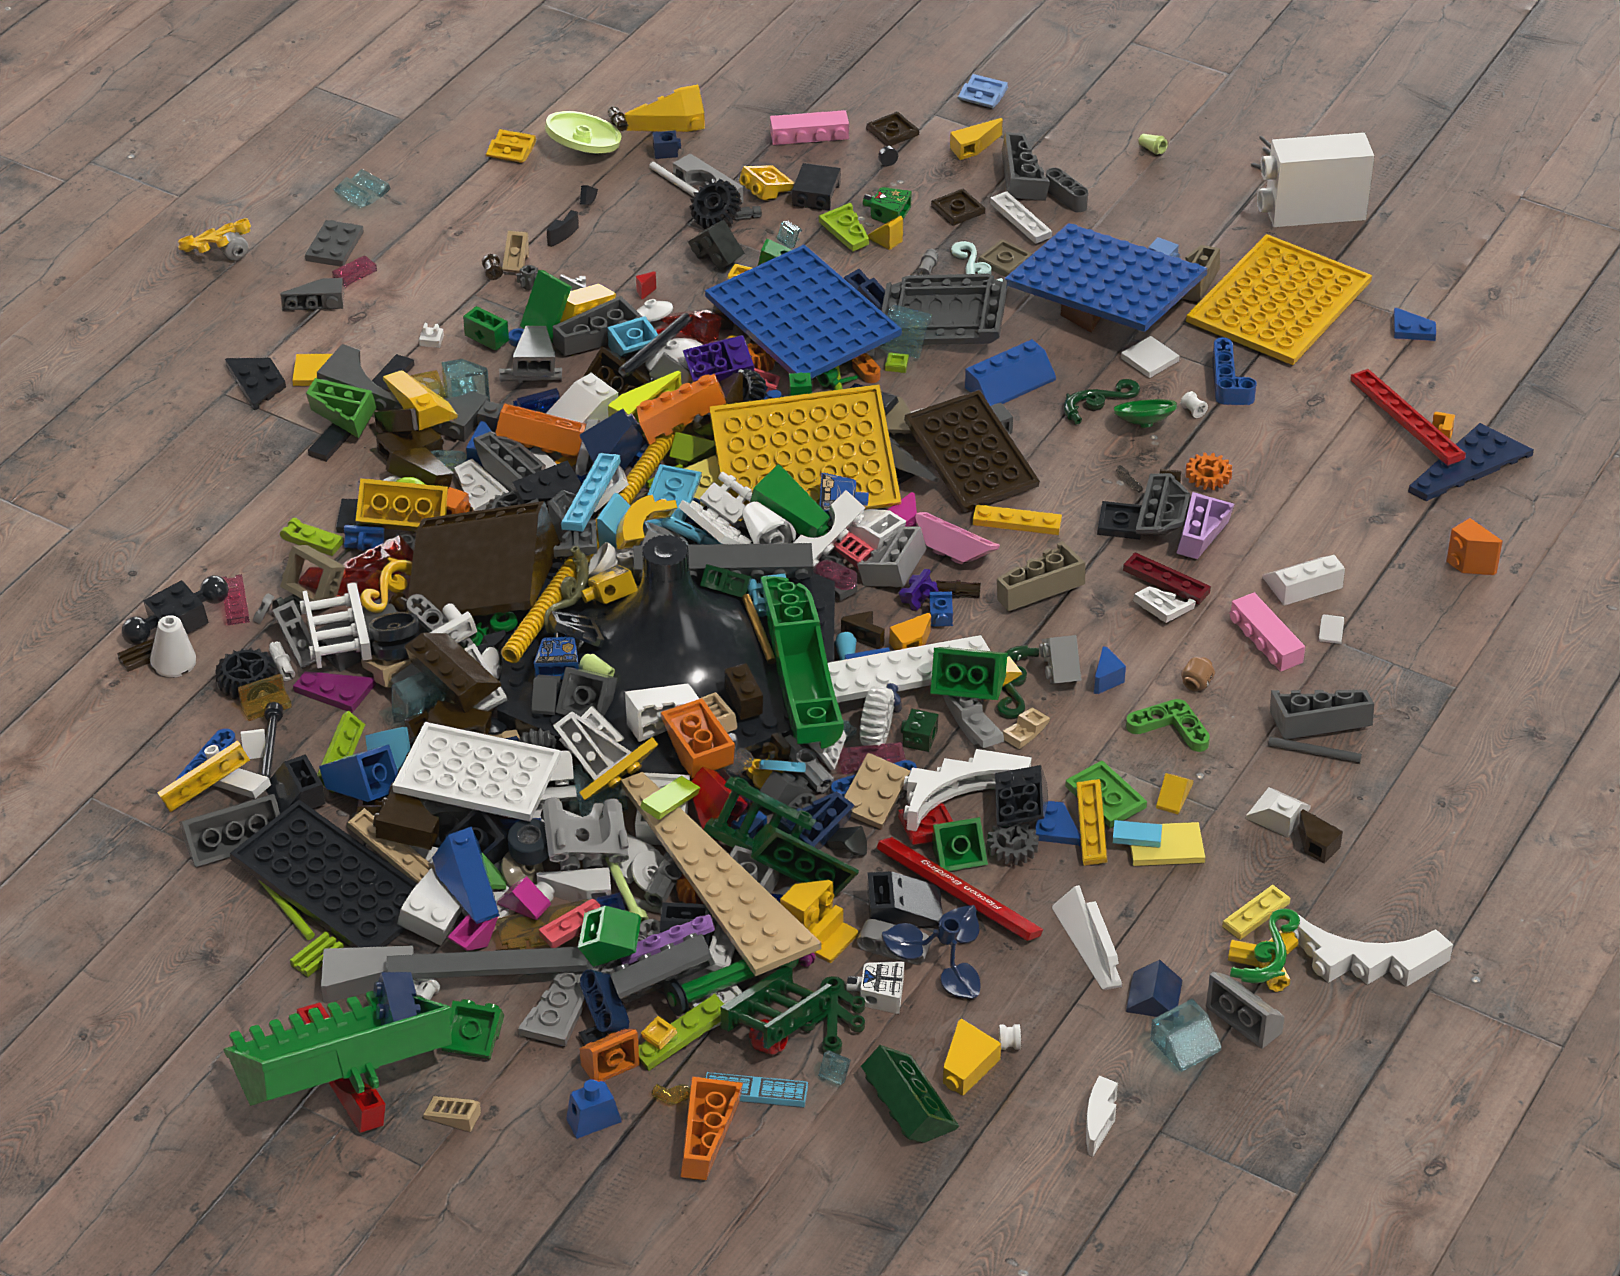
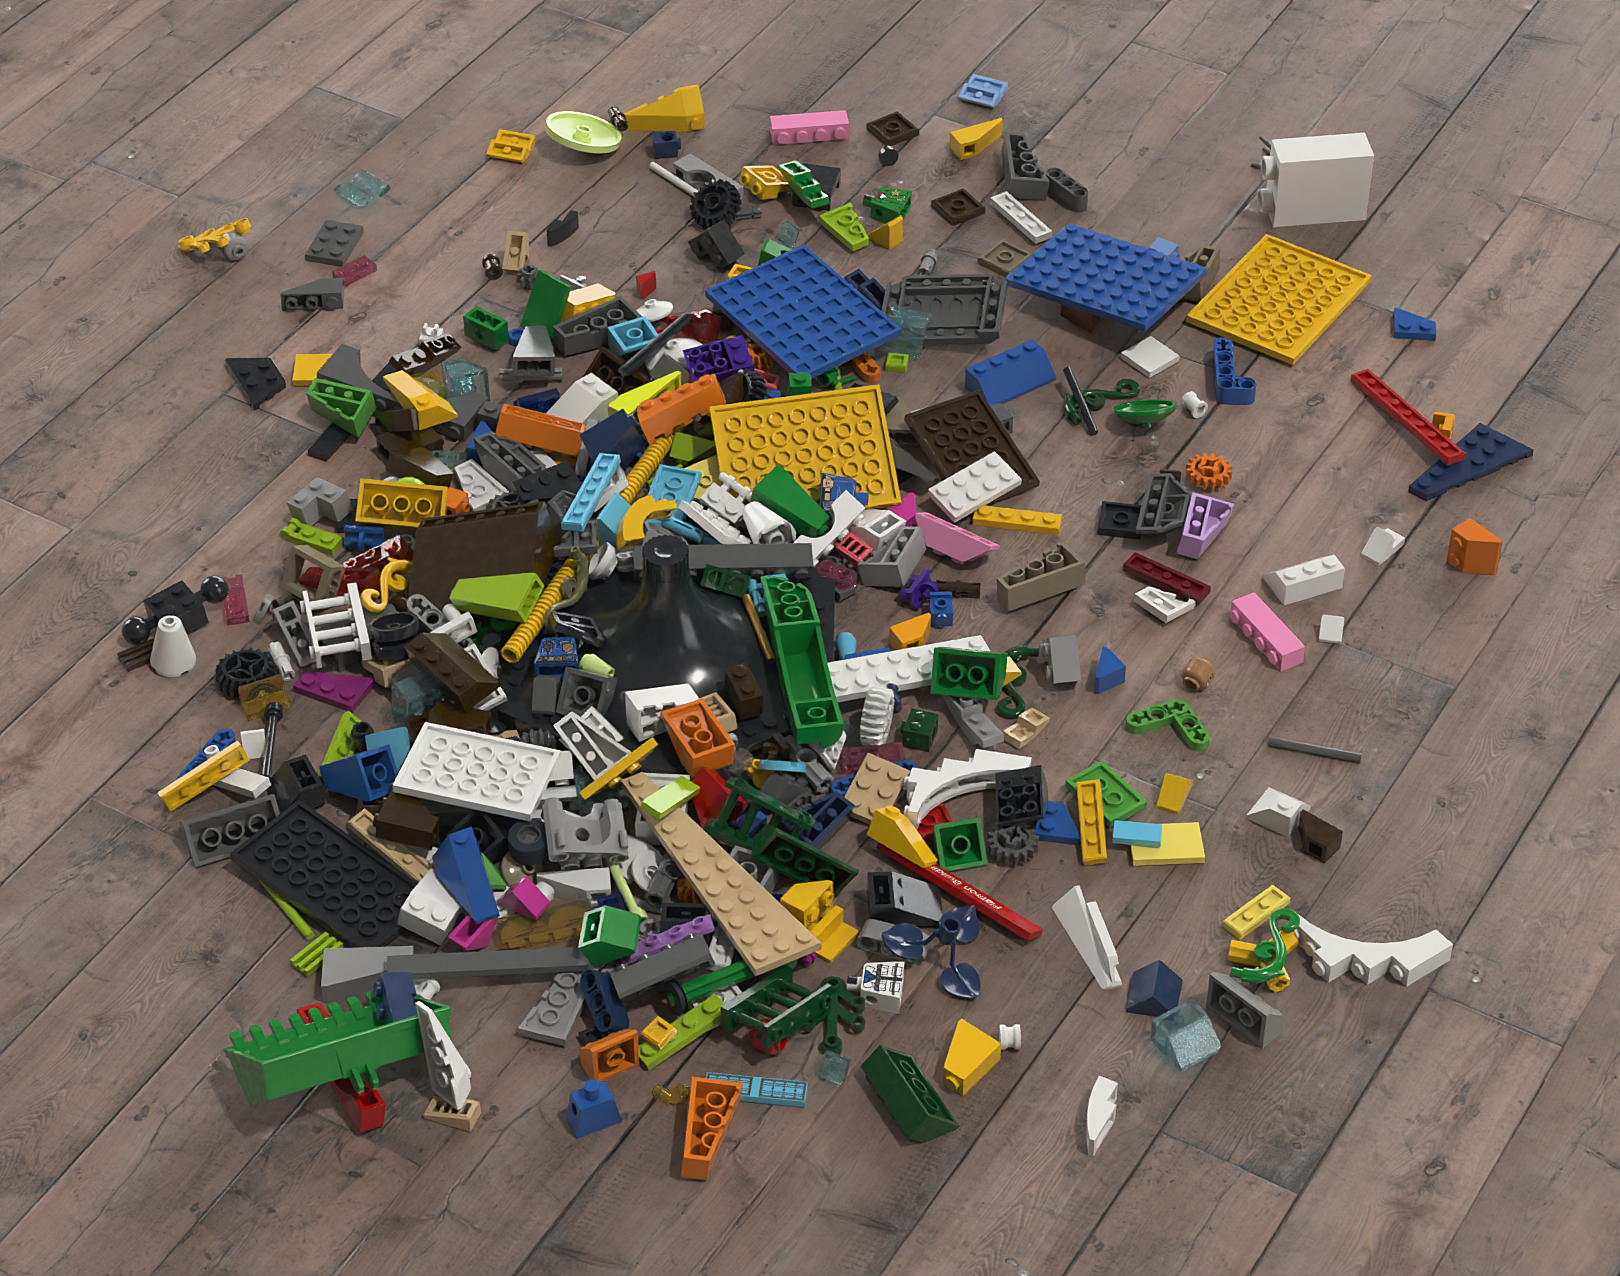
(320, 500): none -> light grey brick
(358, 735): none -> black cone
(426, 356): none -> dark brown slope
(446, 1068): none -> white wedge
(474, 1028): green plate -> none
(500, 597): none -> lime slope
(567, 925): coral plate -> none
(587, 195): black tile -> none
(610, 585): yellow torso -> none
(803, 184): none -> green slope
(851, 839): pearl dark grey tile -> none
(863, 629): dark brown slope -> none
(900, 835): none -> yellow slope
(971, 267): light aqua plant -> none
(974, 486): none -> white plate
(1080, 401): none -> black bar
(1124, 475): clear smoke piece -> none
(1154, 143): yellowish green cone -> none
(1320, 712): dark grey wedge -> none
(1382, 545): none -> white slope

